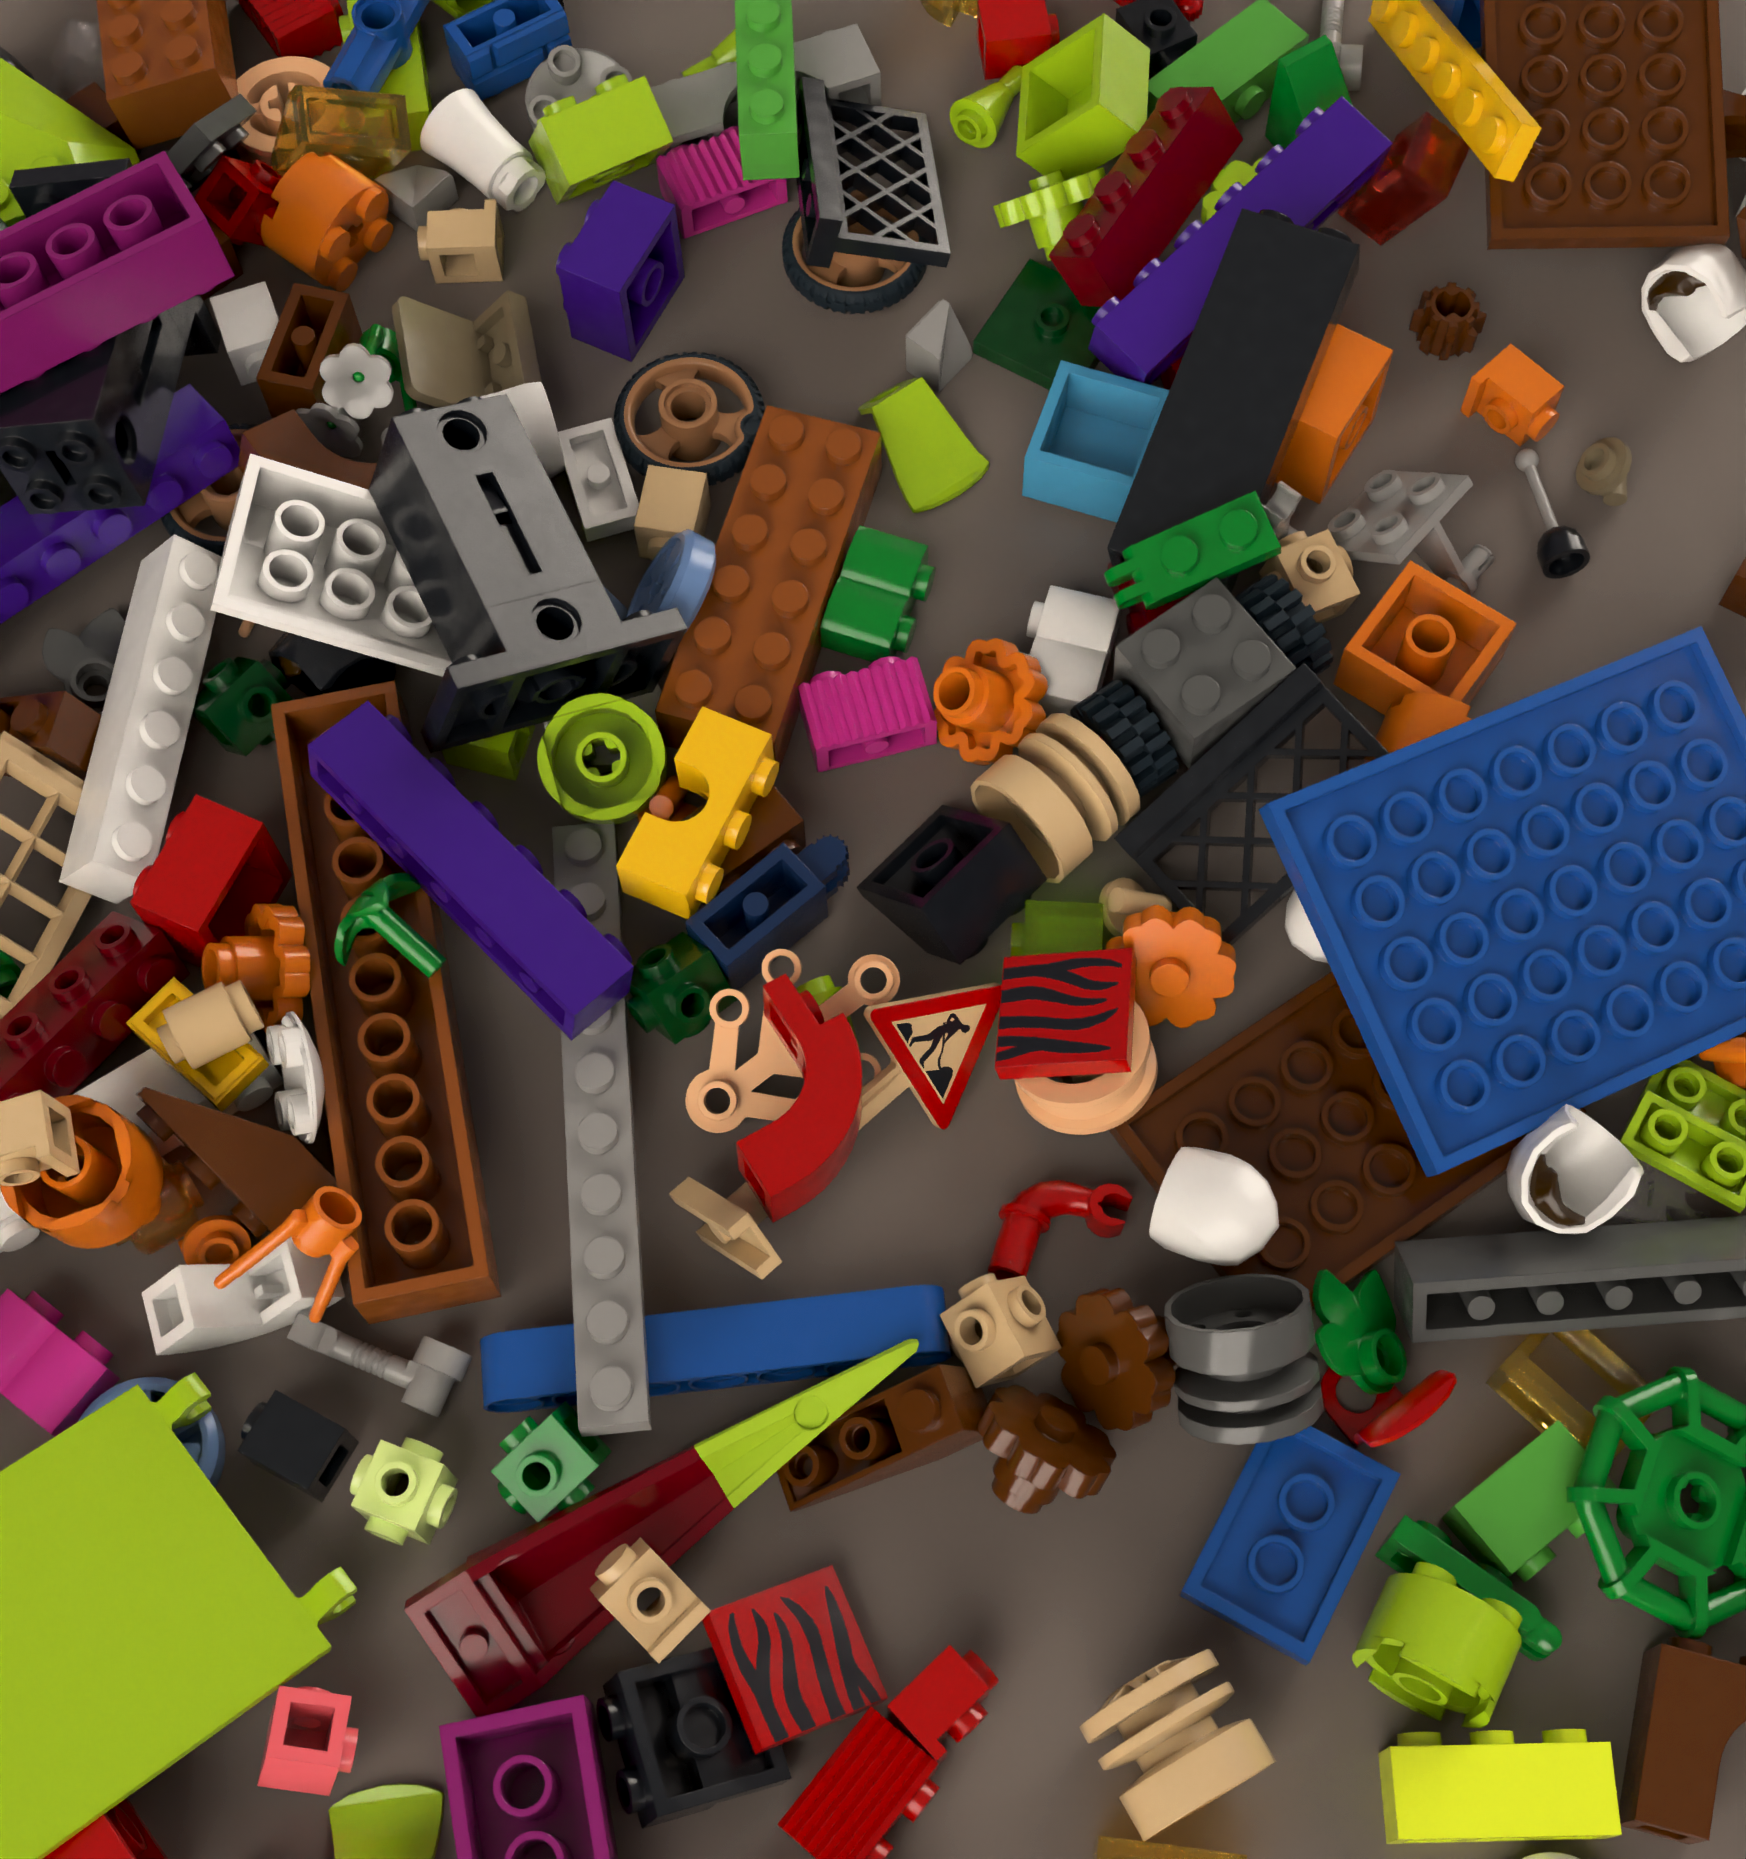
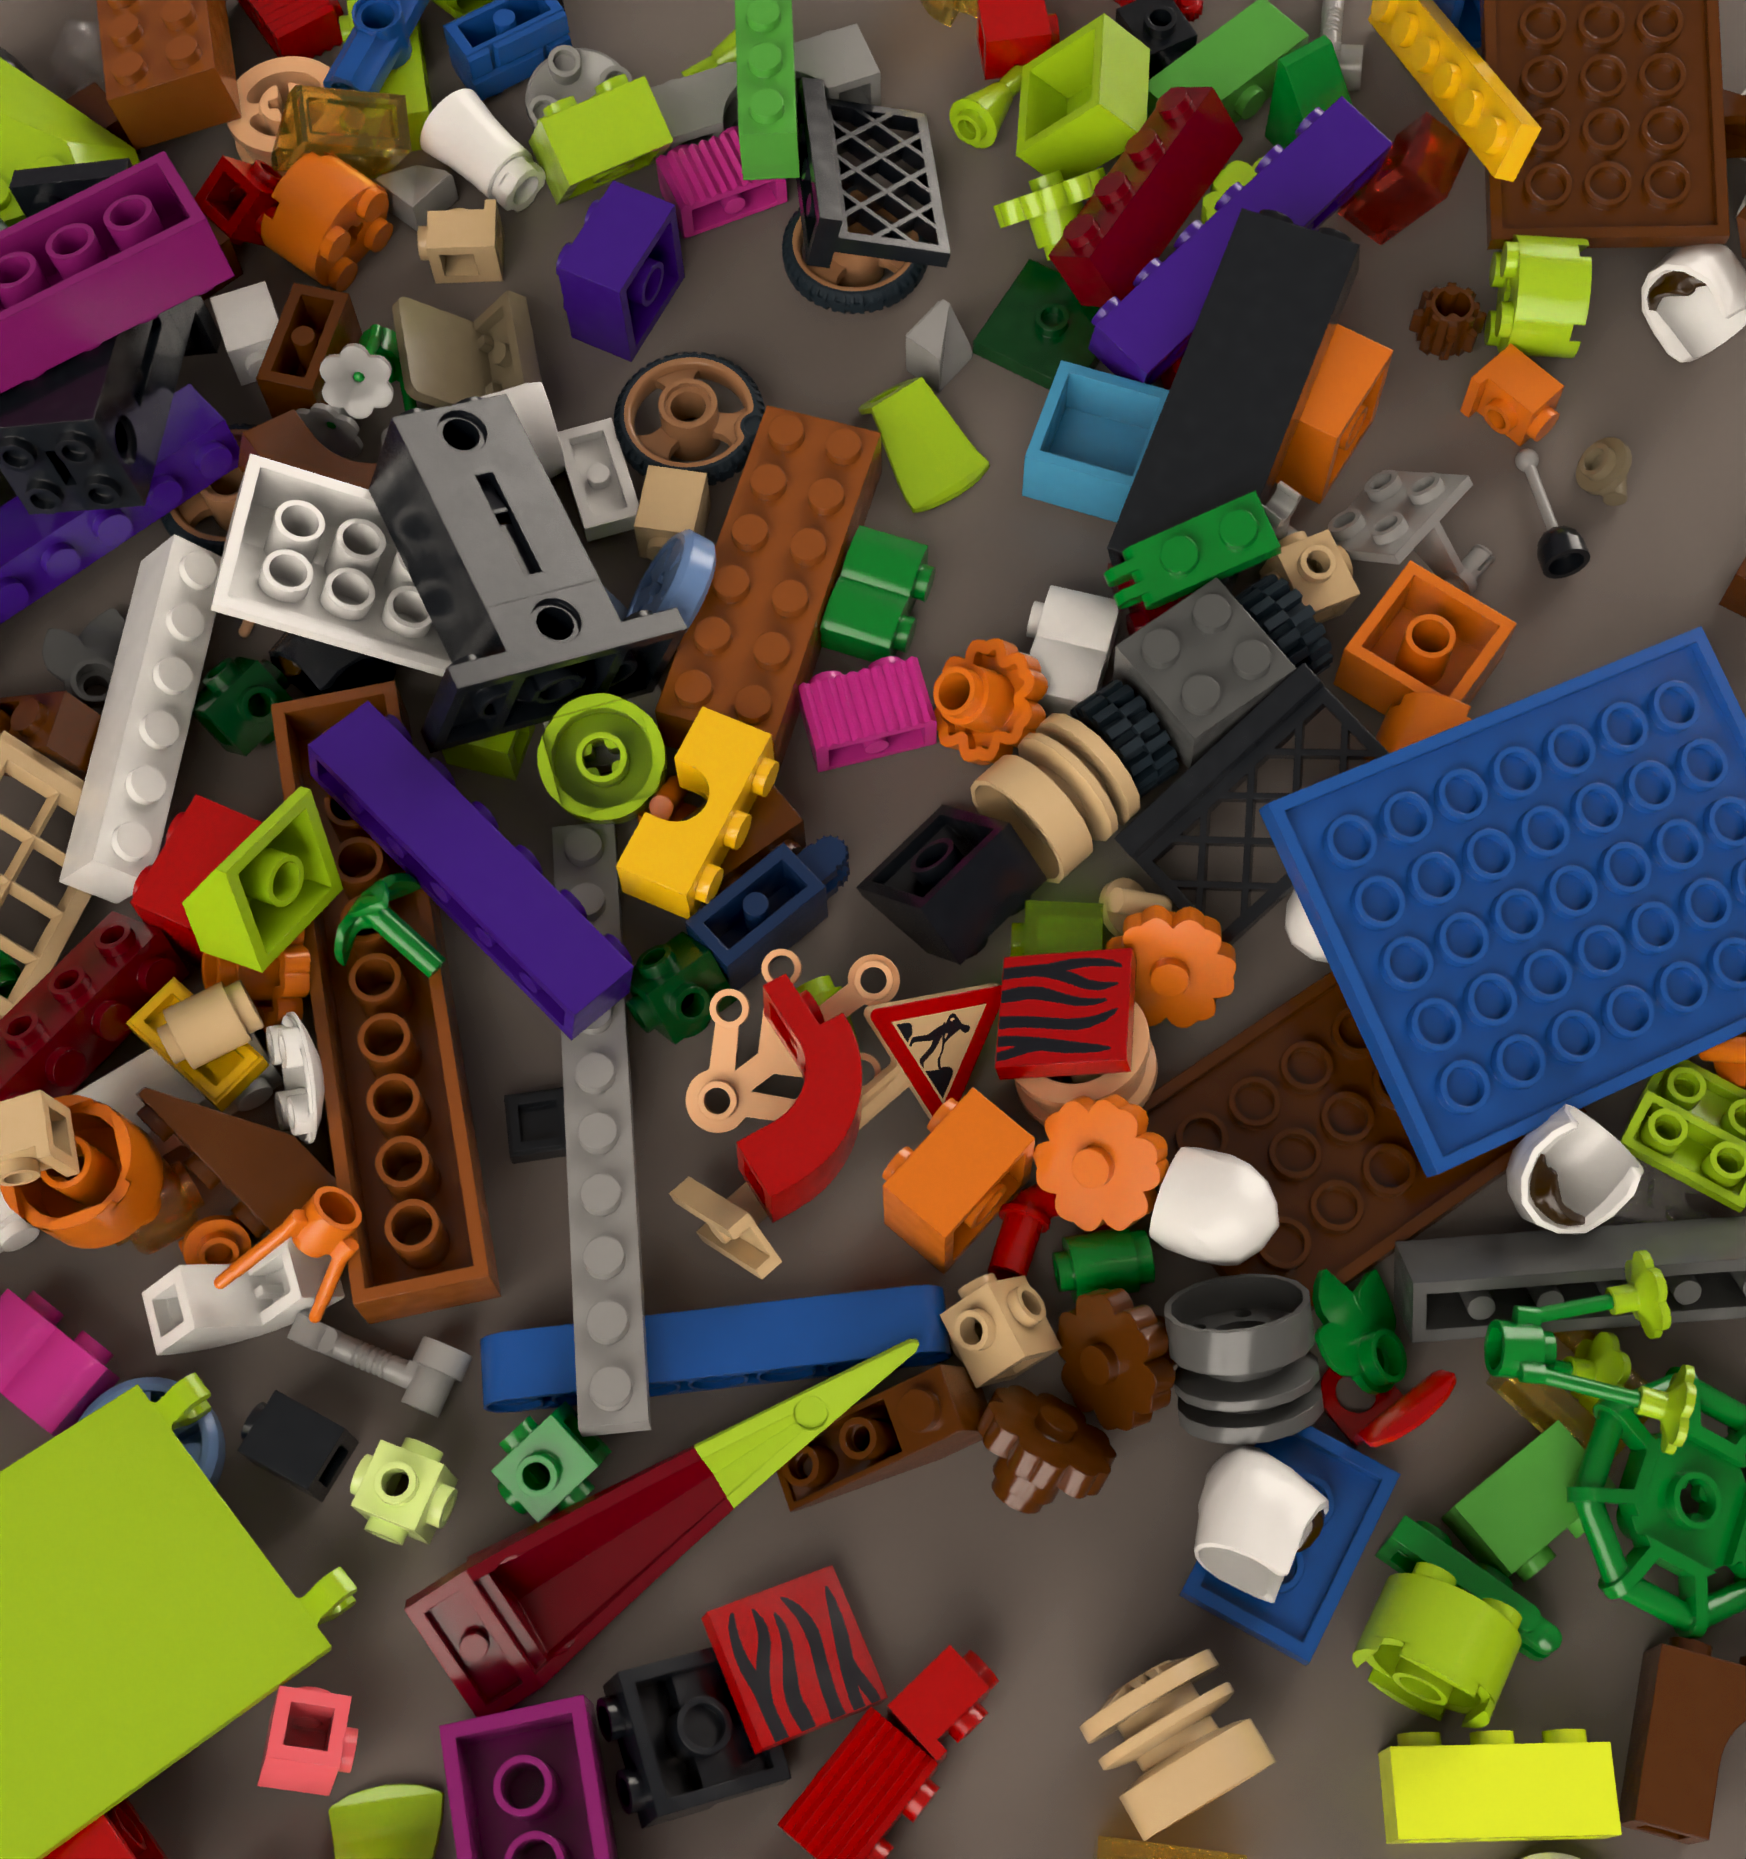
(209, 139): dark grey plate -> none
(266, 887): none -> lime slope
(536, 1125): none -> black tile
(668, 1618): tan brick -> none
(956, 1178): none -> orange brick
(1101, 1162): none -> orange plant
(1104, 1261): none -> green brick
(1255, 1520): none -> white piece
(1539, 295): none -> lime brick
(1599, 1368): none -> plant

